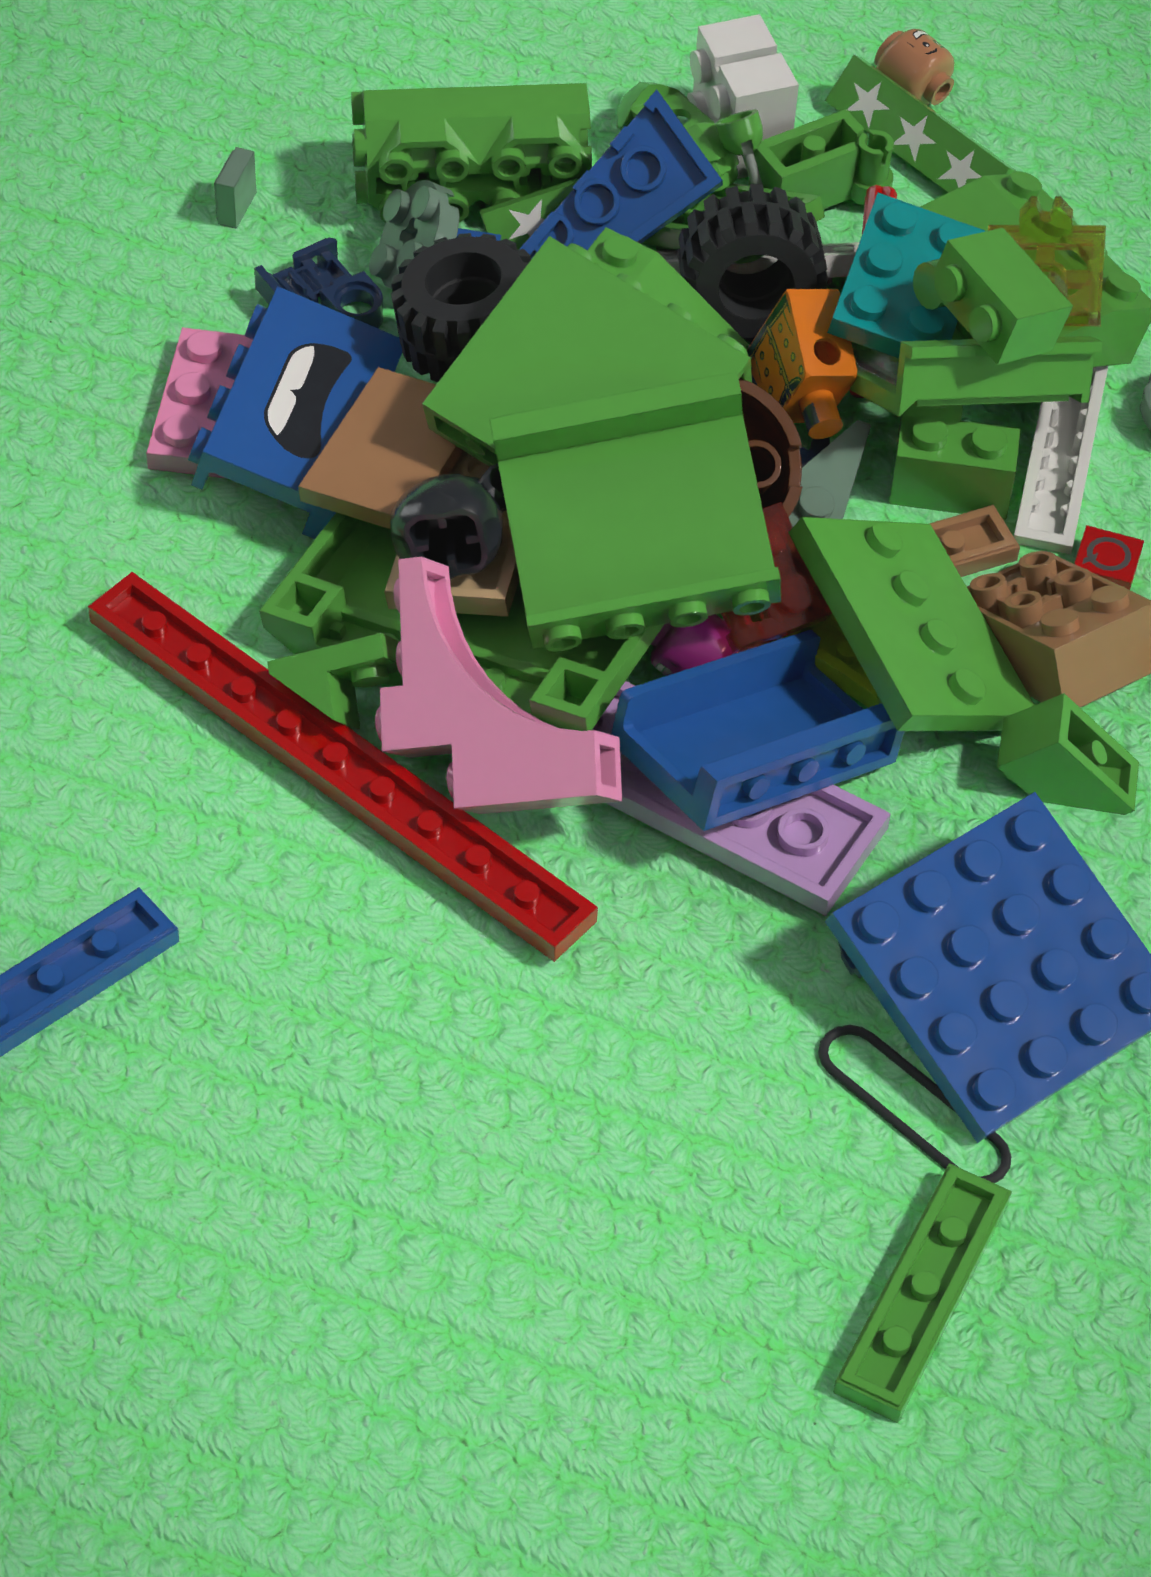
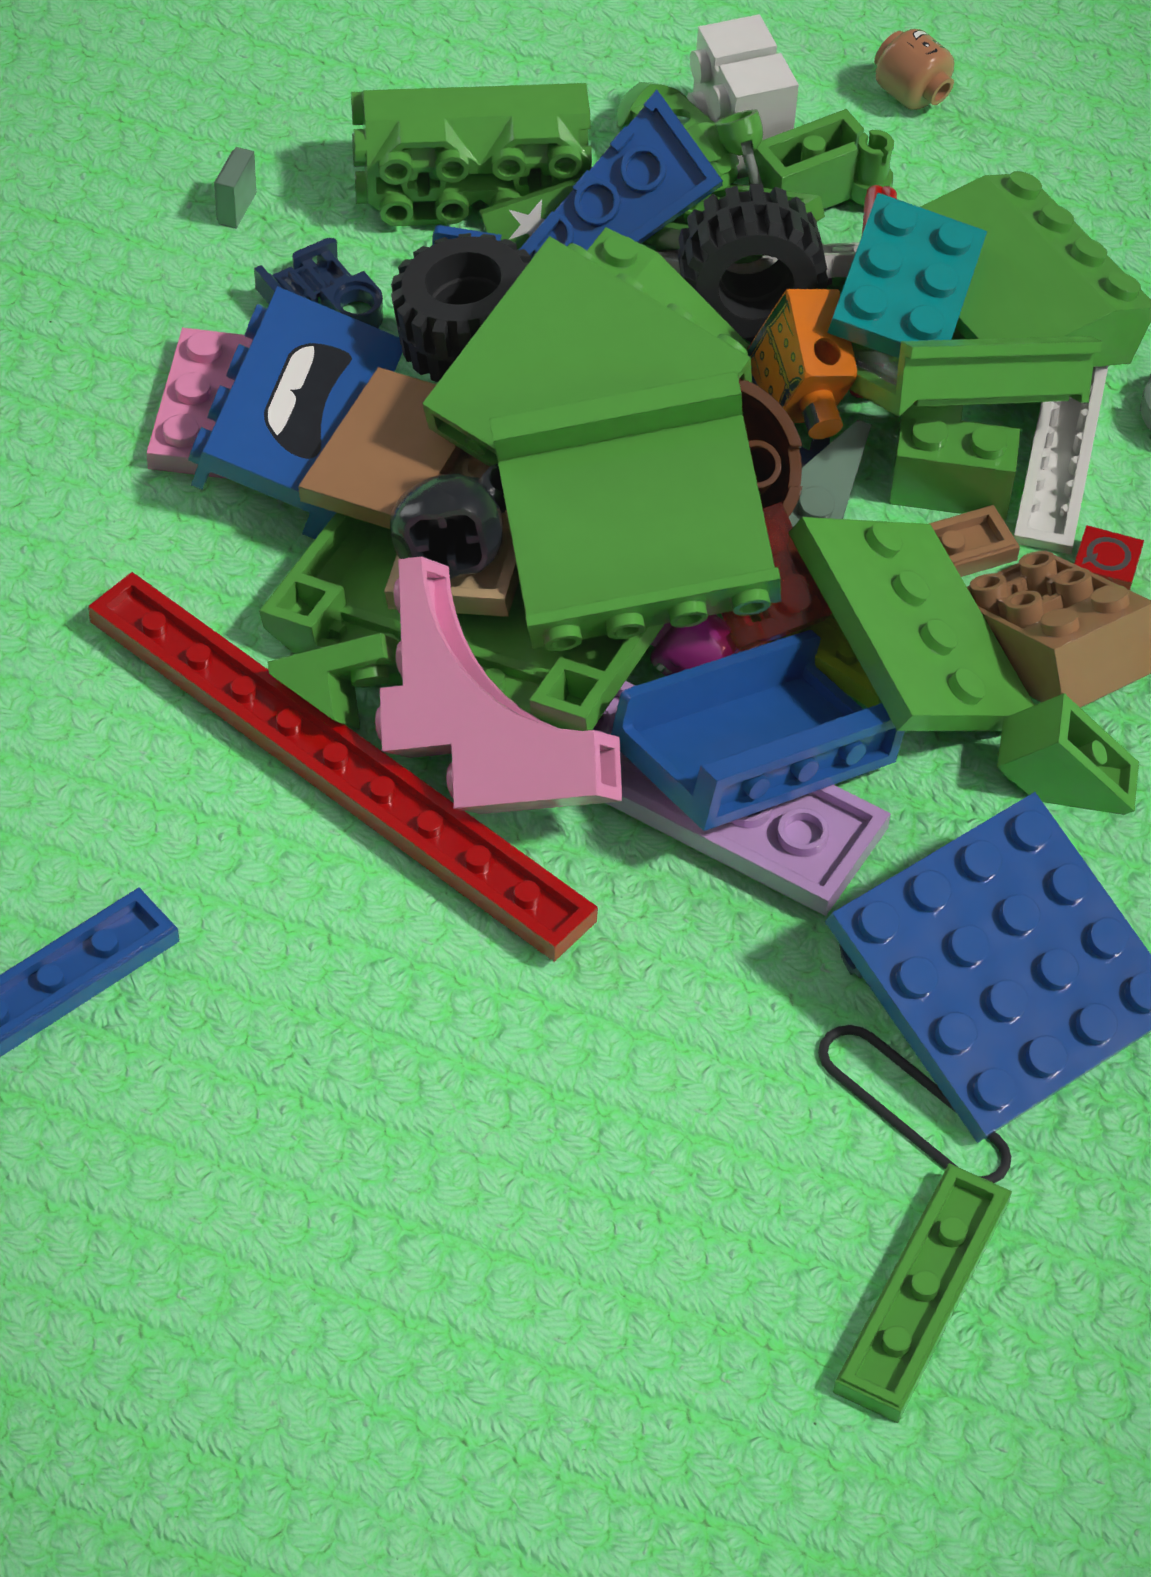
(412, 221): sand green plate -> none
(918, 131): bright green tile -> none
(995, 295): bright green hinge -> none
(1055, 231): clear yellow piece -> none

